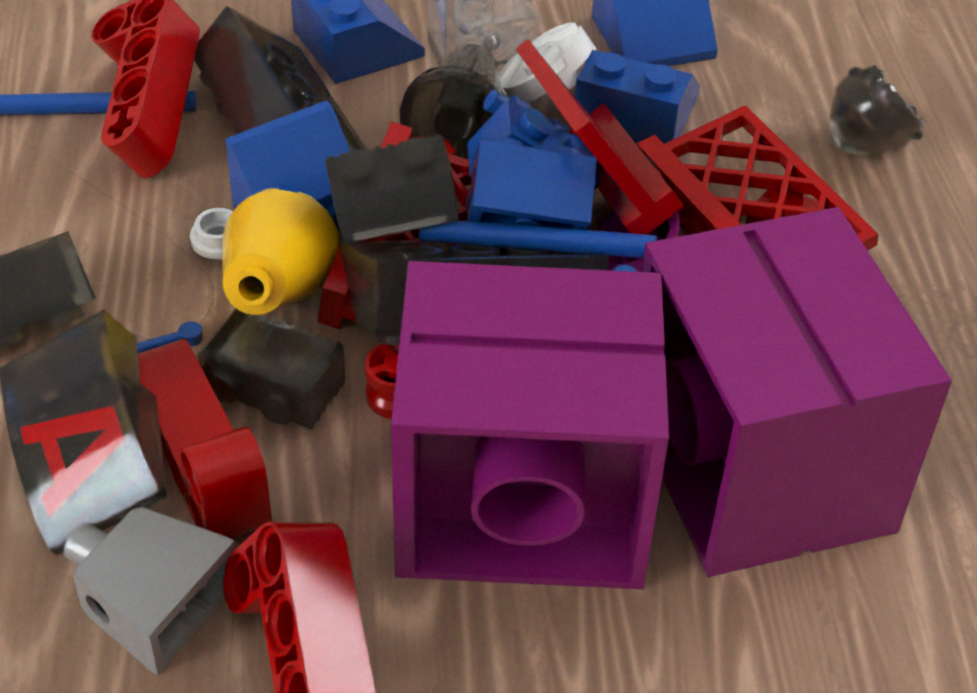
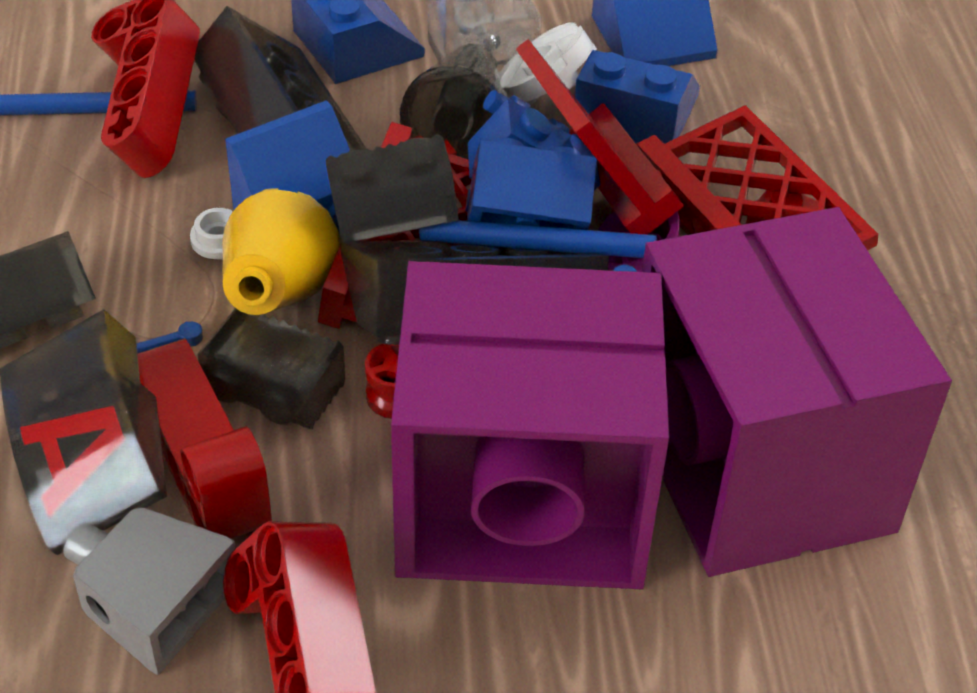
(871, 115): clear smoke hair -> none

